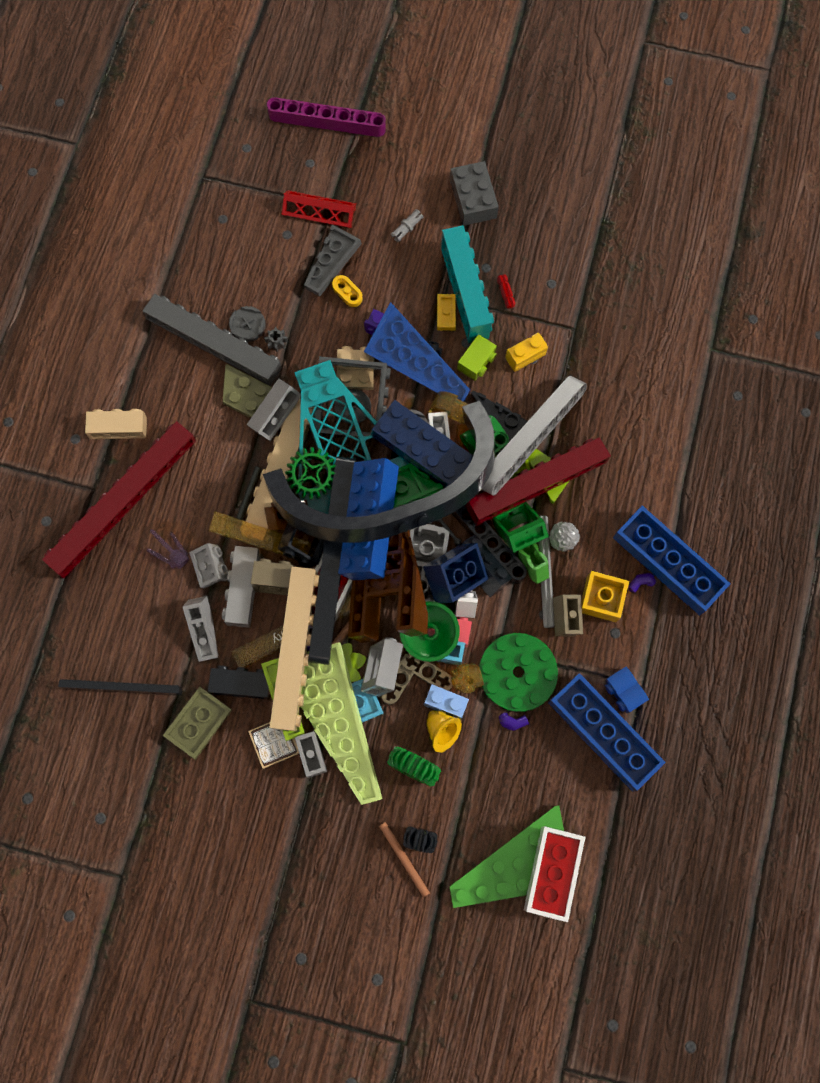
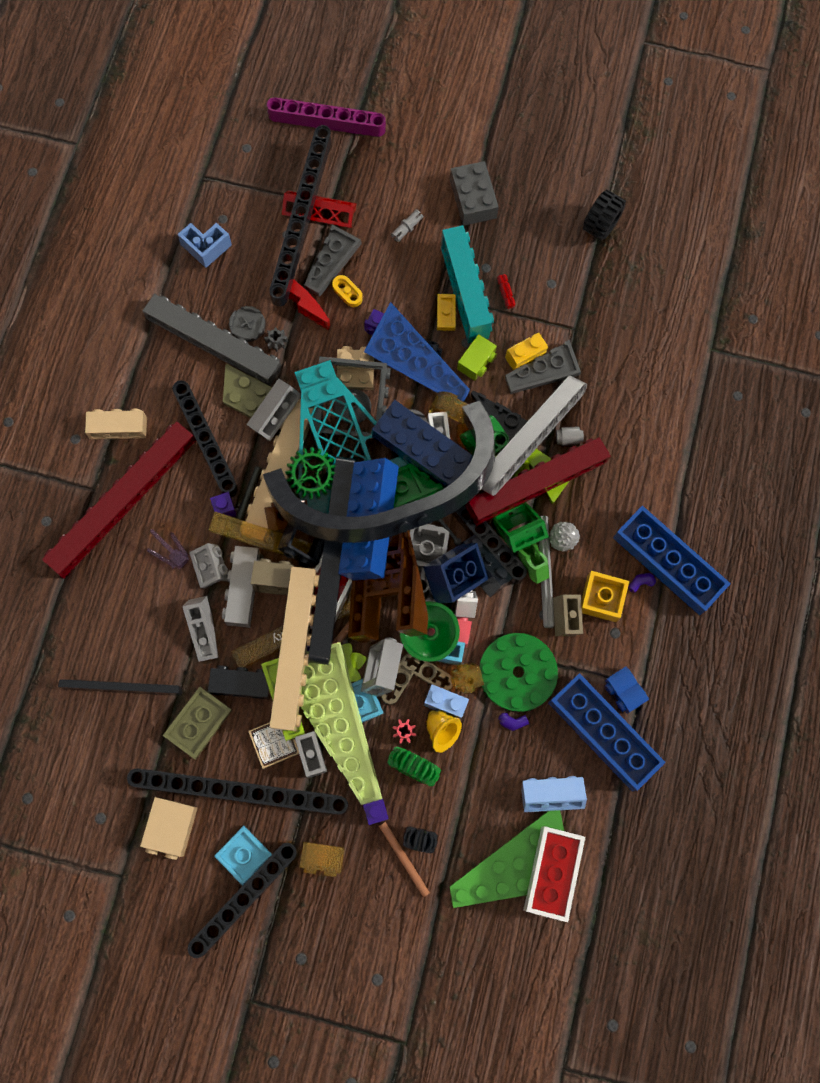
(168, 828): none -> tan brick
(203, 430): none -> black beam
(205, 246): none -> medium blue brick
(223, 504): none -> dark purple brick
(228, 791): none -> black beam
(234, 904): none -> black beam
(243, 855): none -> medium azure tile
(300, 222): none -> black beam
(308, 305): none -> red slope
(322, 858): none -> clear yellow brick
(375, 812): none -> dark purple brick
(401, 726): none -> coral gear
(545, 369): none -> dark grey wing
(553, 794): none -> light blue brick
(569, 436): none -> light grey brick
(604, 215): none -> black tyre

